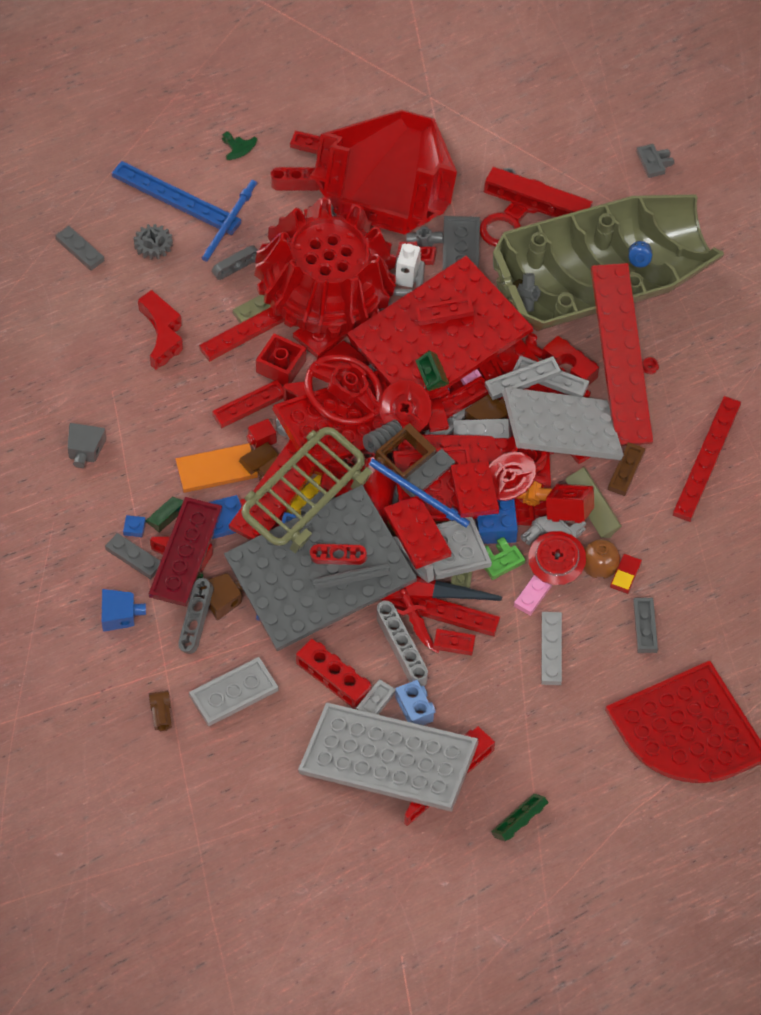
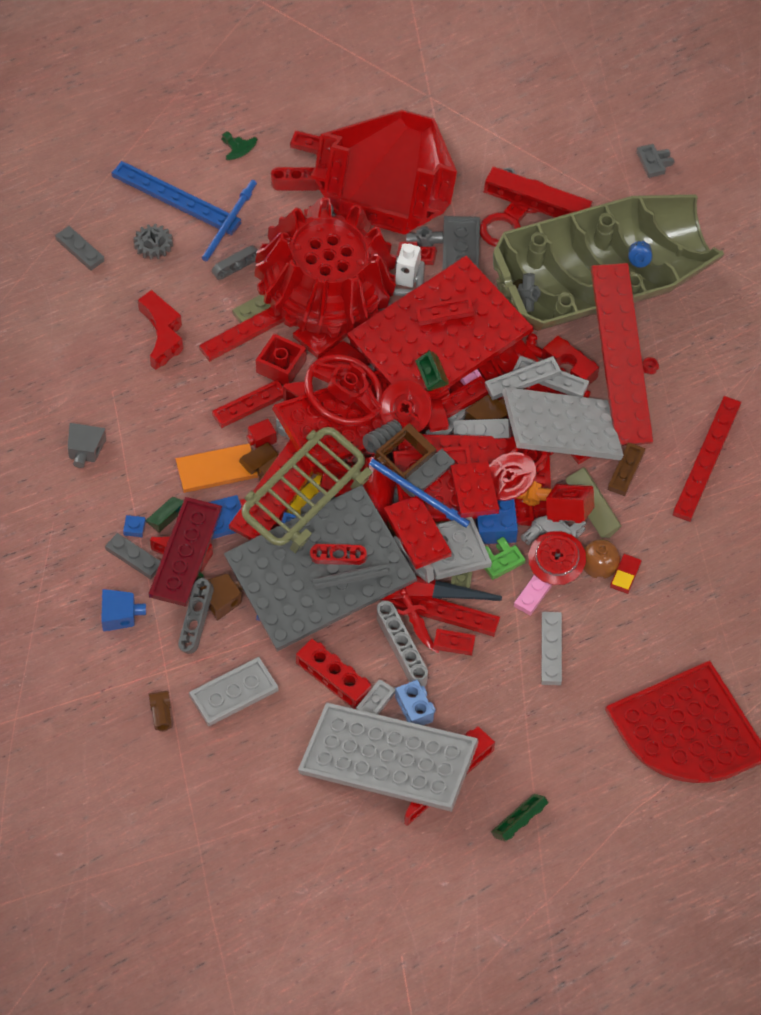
(645, 625): dark grey plate -> none

